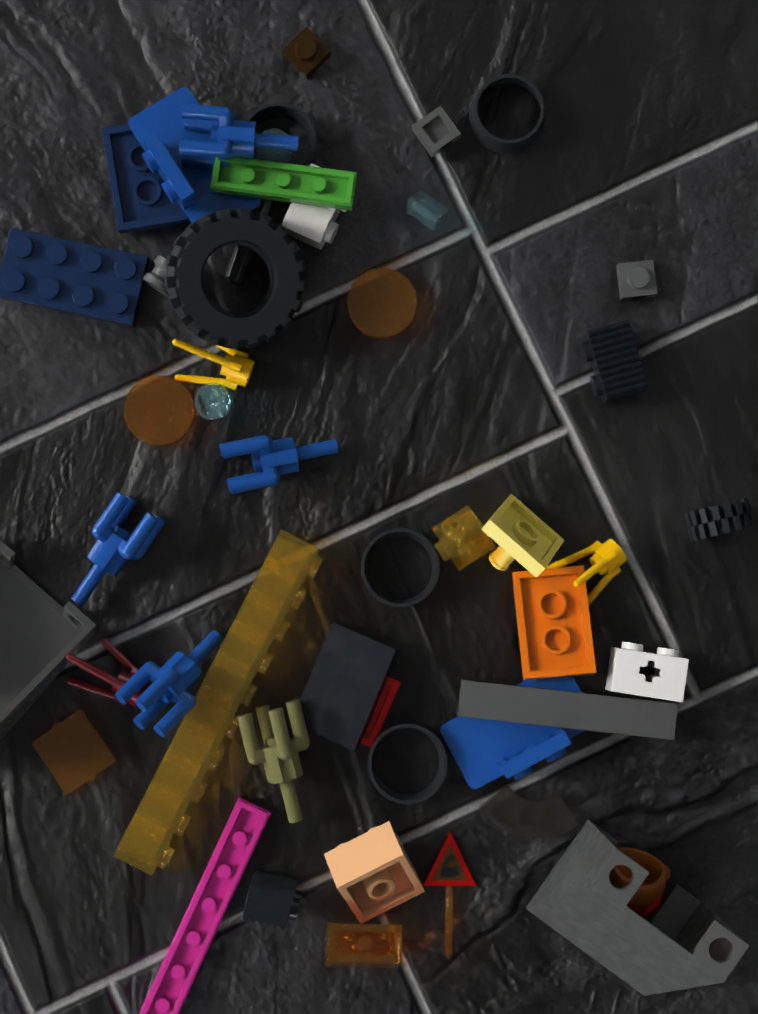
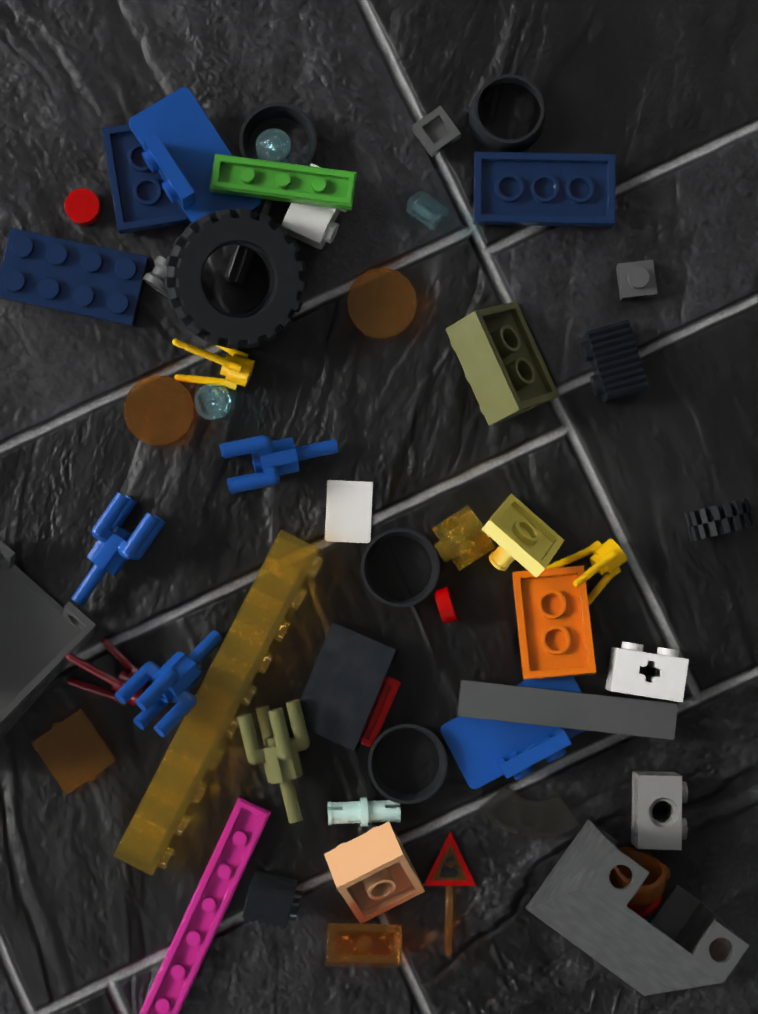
(83, 207): none -> red tile
(228, 136): blue plant -> none
(306, 52): dark brown plate -> none
(348, 511): none -> white sticker
(363, 812): none -> light aqua pin
(446, 605): none -> red tile
(501, 362): none -> olive slope
(544, 189): none -> dark blue plate
(647, 790): none -> light grey brick

